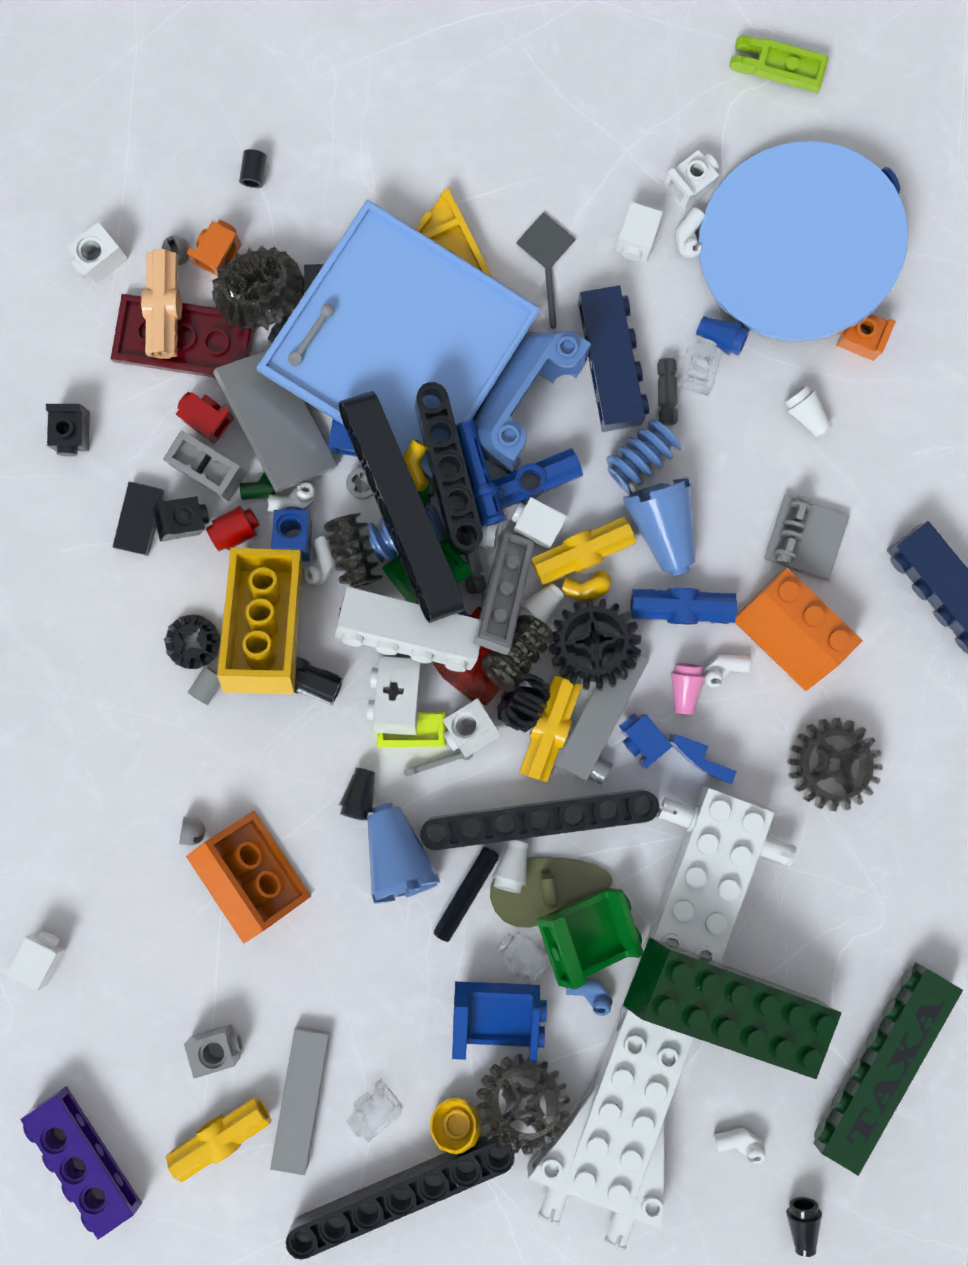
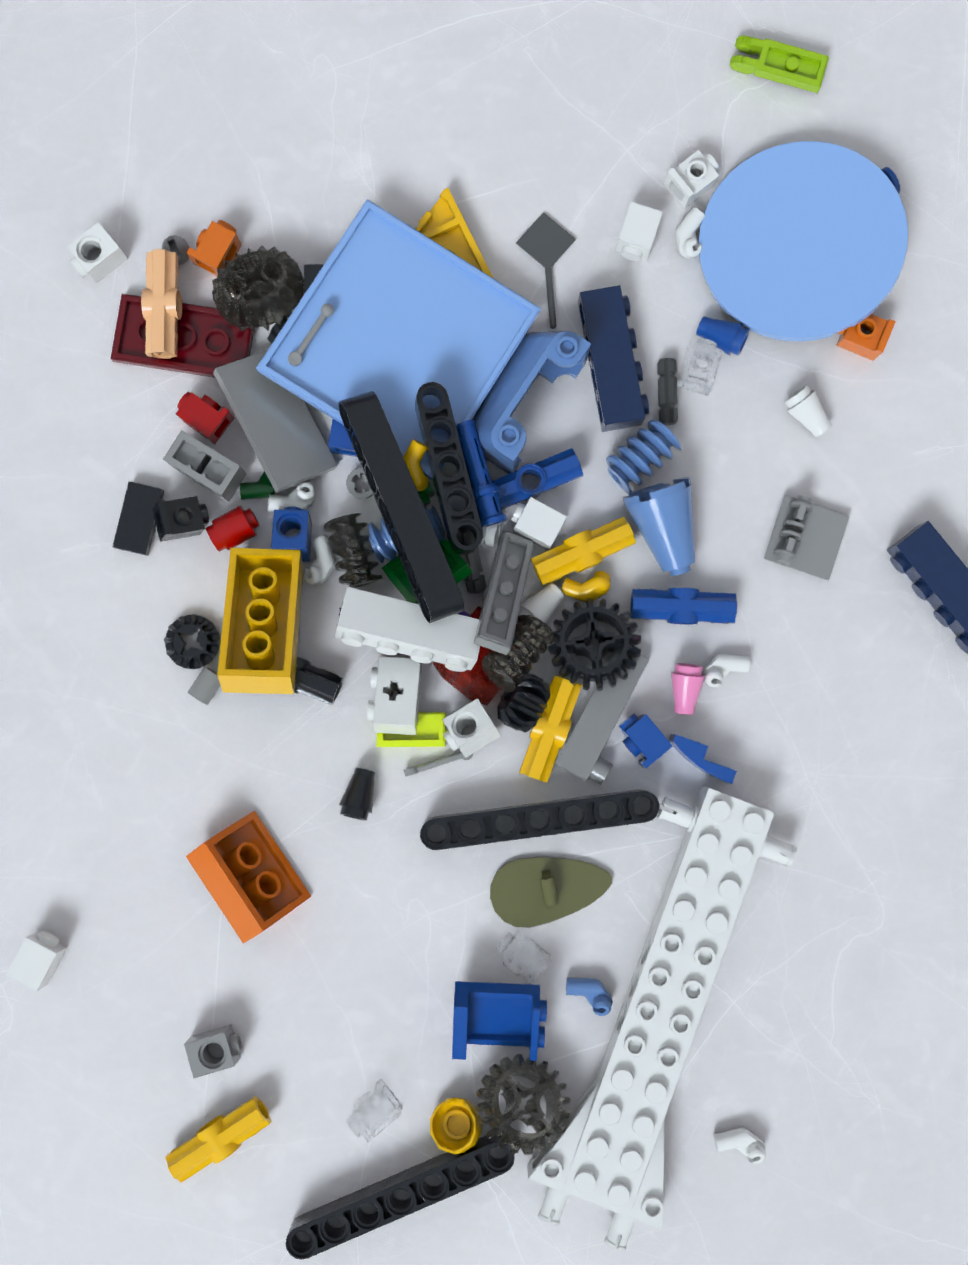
(79, 424): black brick -> none
(84, 1143): dark purple brick -> none
(191, 832): light grey hinge -> none
(252, 168): black hinge -> none
(300, 1100): light grey tile -> none
(396, 857): medium blue cone -> none
(466, 894): black axle -> none
(512, 868): white cone -> none
(589, 936): green panel -> none
(731, 1009): dark green brick -> none
(797, 629): orange slope -> none
(804, 1223): black cone -> none
(843, 776): clear smoke gear -> none
(886, 1068): dark green brick -> none

